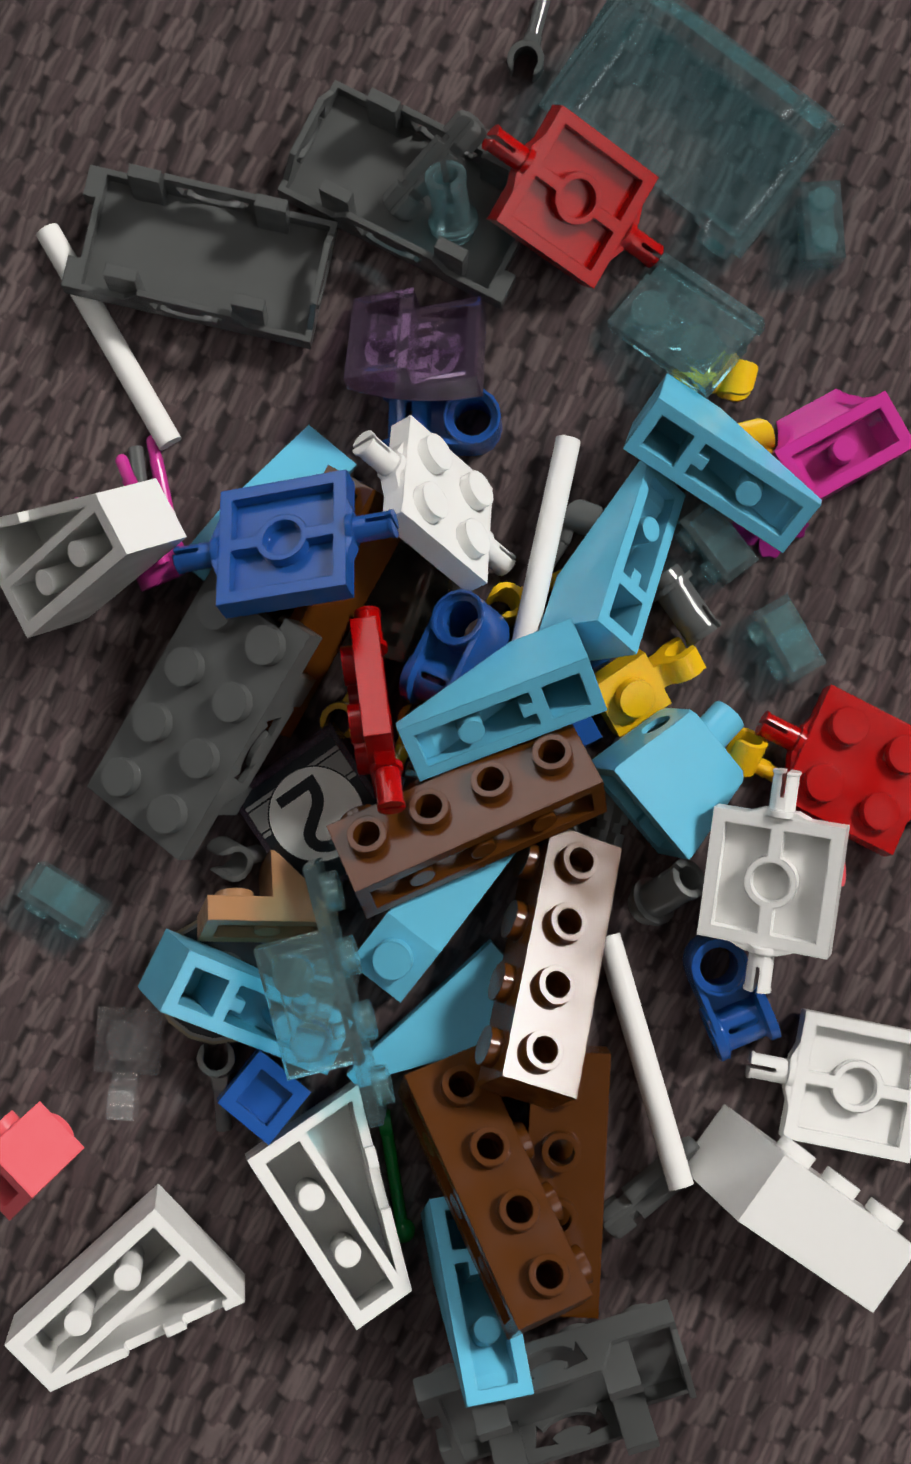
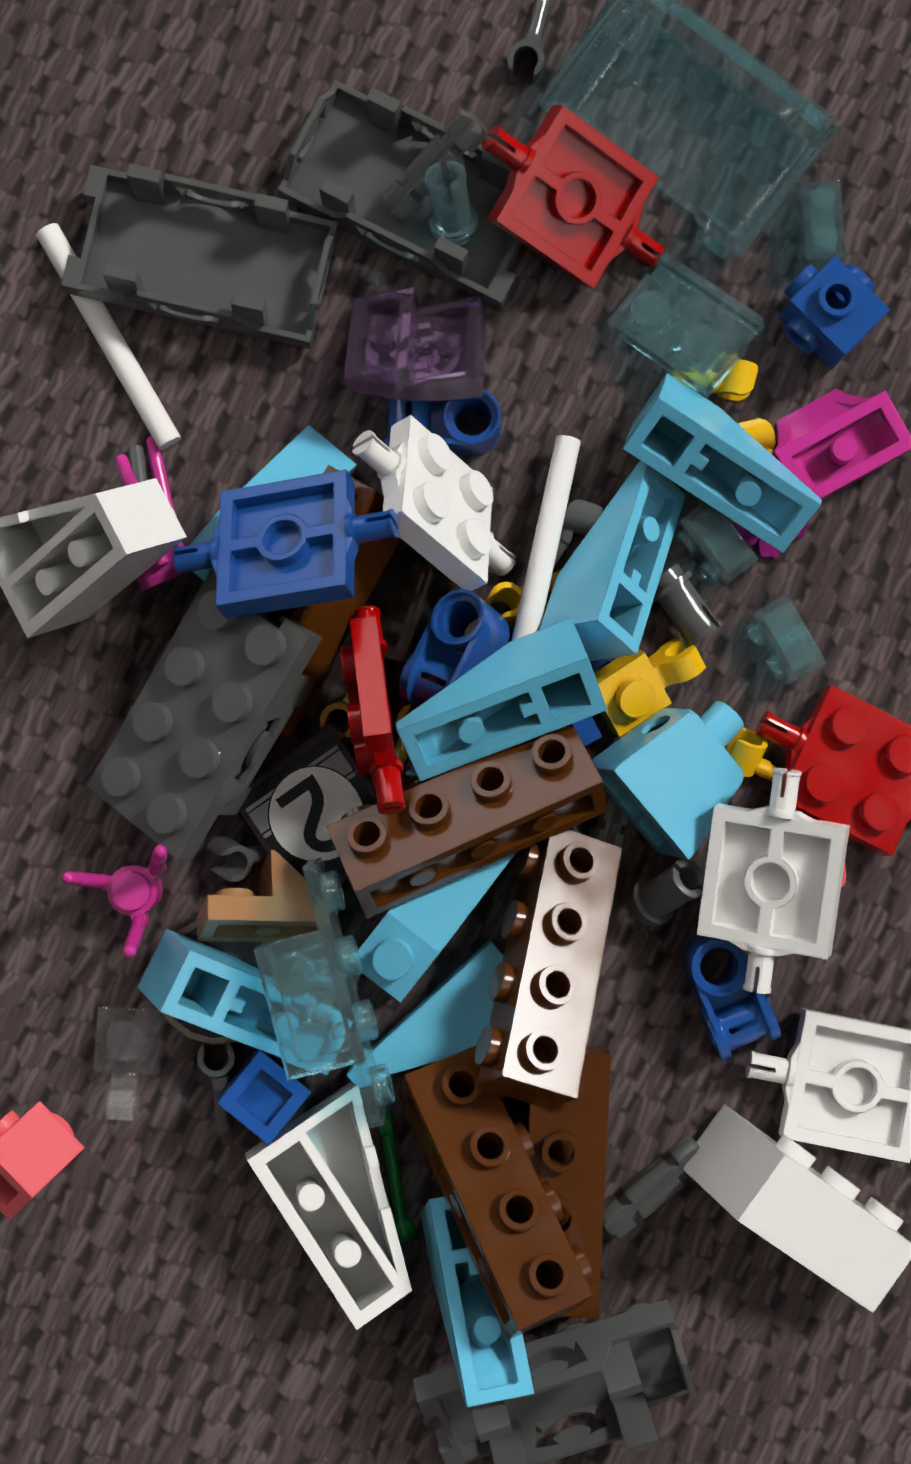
(65, 900): clear light blue piece -> none
(125, 1289): white wedge -> none
(130, 891): none -> dark pink plant
(645, 1064): white bar -> none
(831, 310): none -> blue brick

